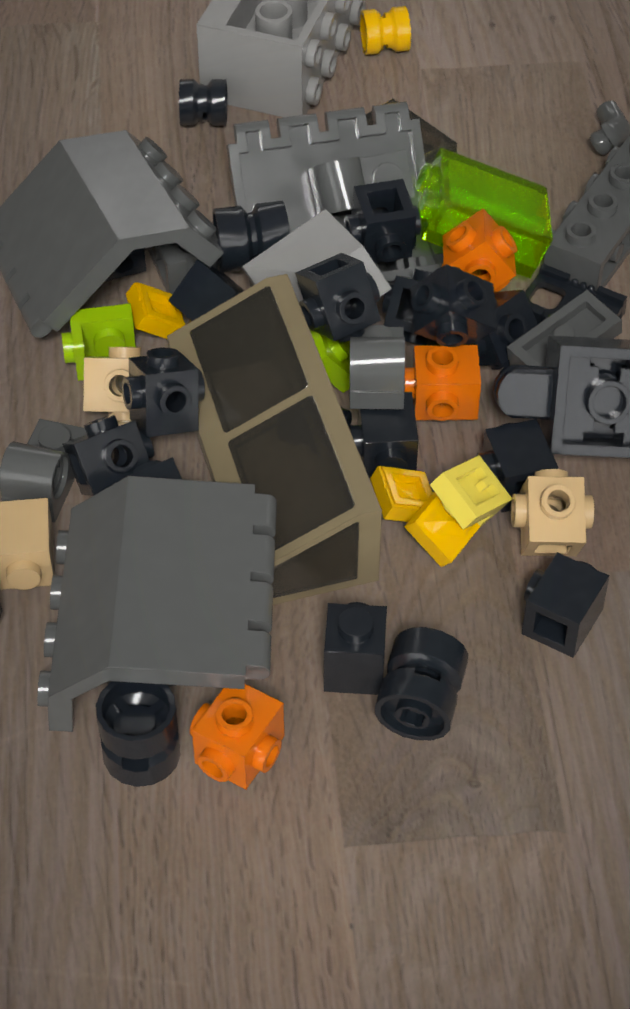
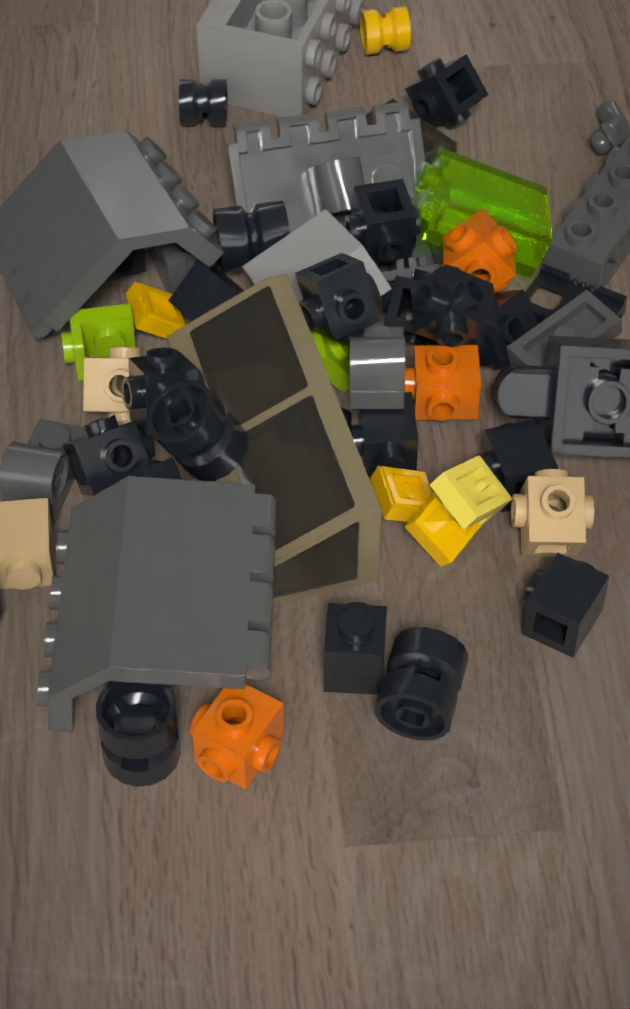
(197, 430): none -> black wheel
(446, 91): none -> black brick

